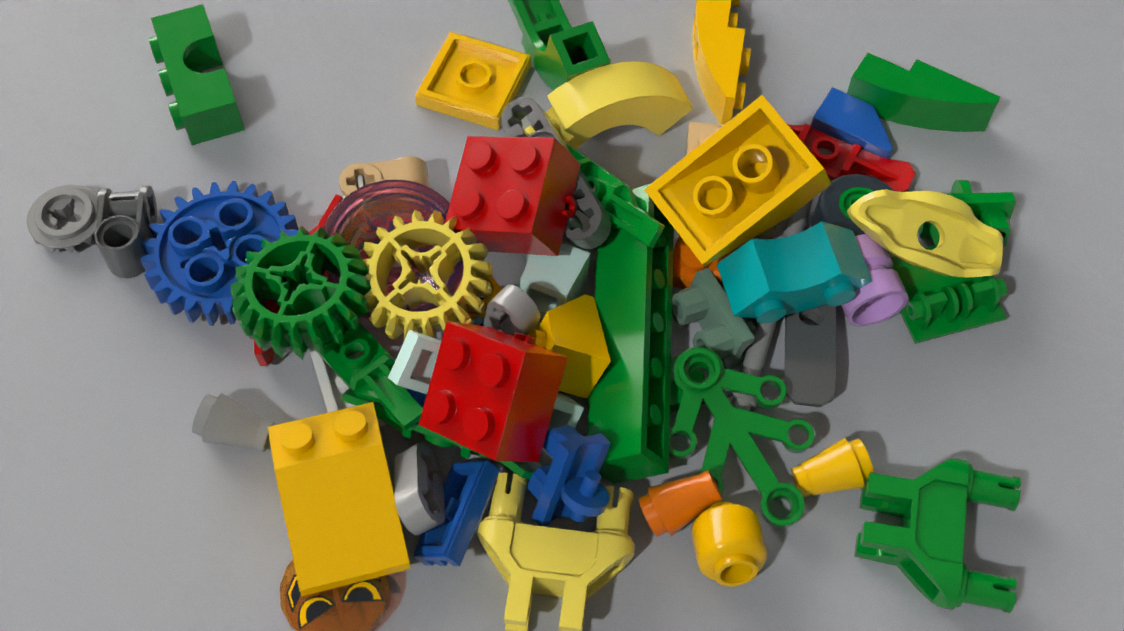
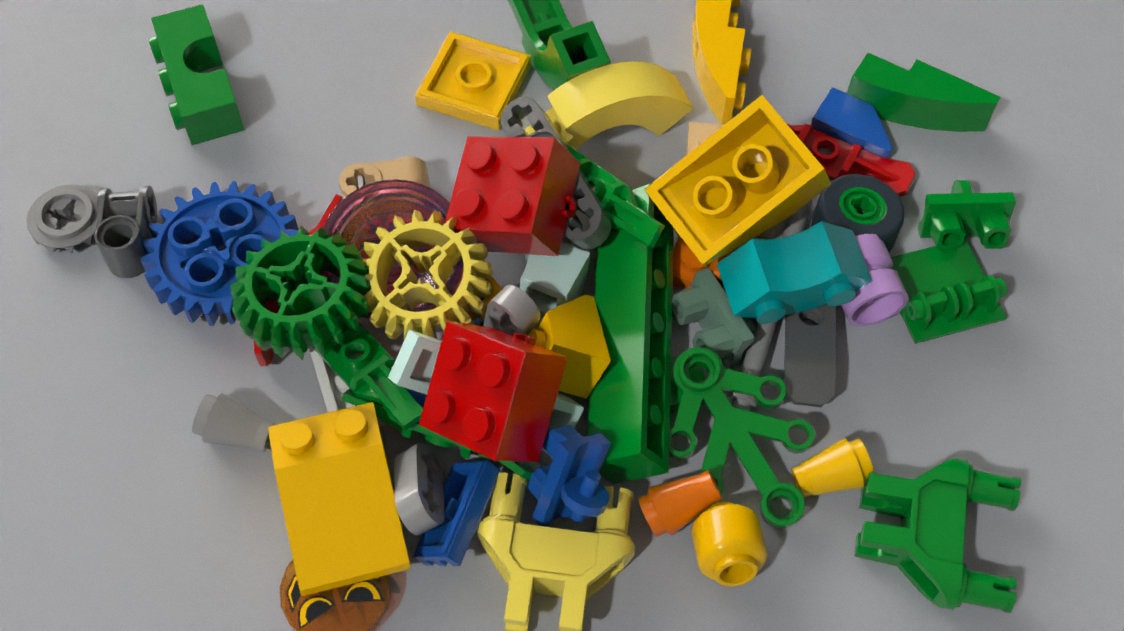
(965, 243): light yellow piece -> none

